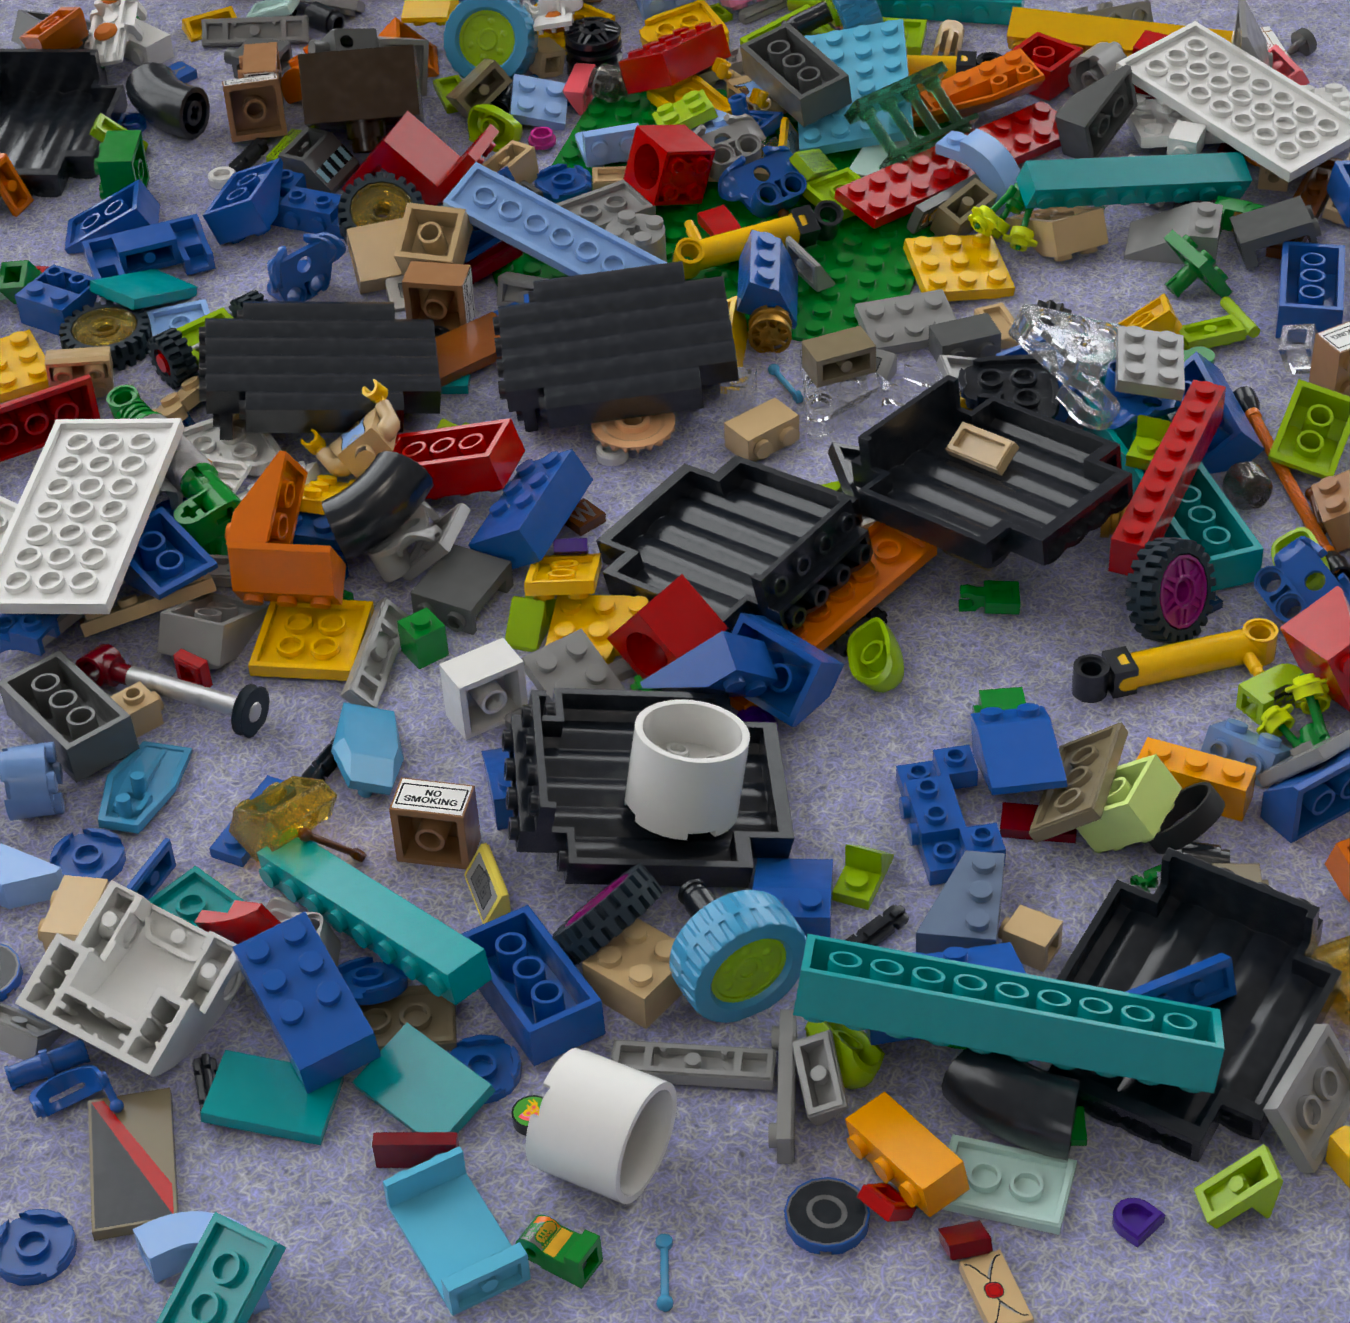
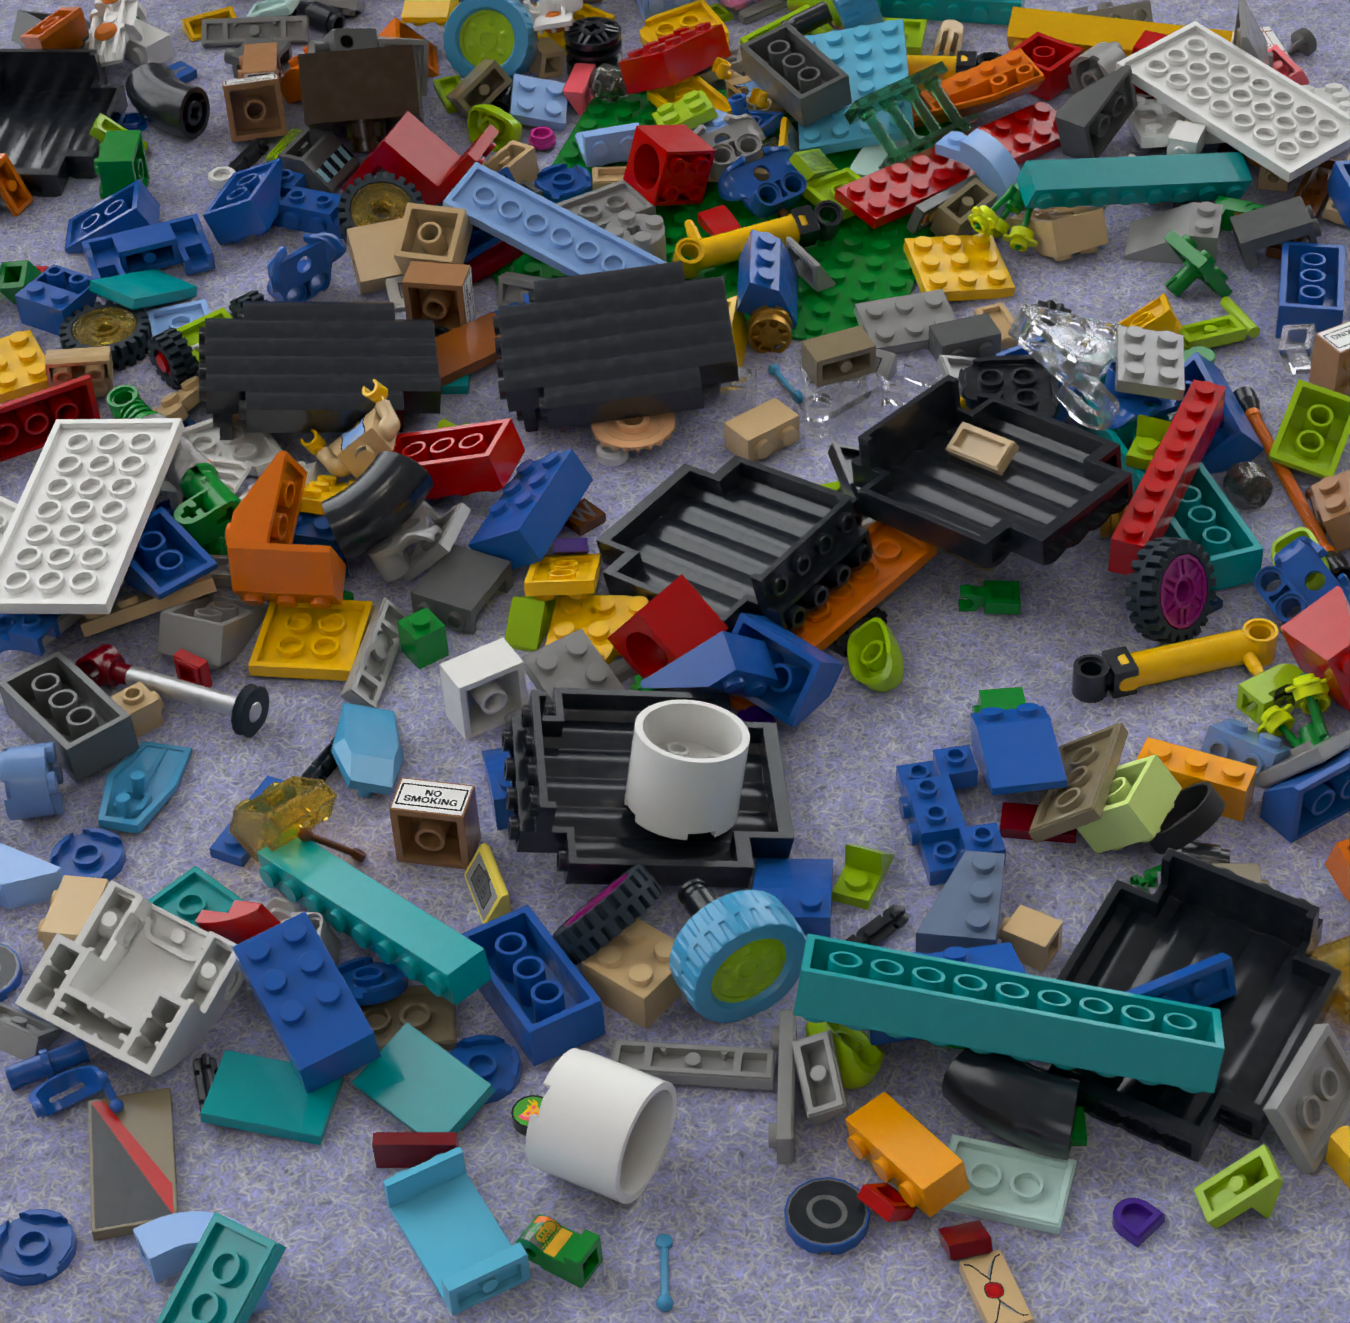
(154, 870): blue slope -> none

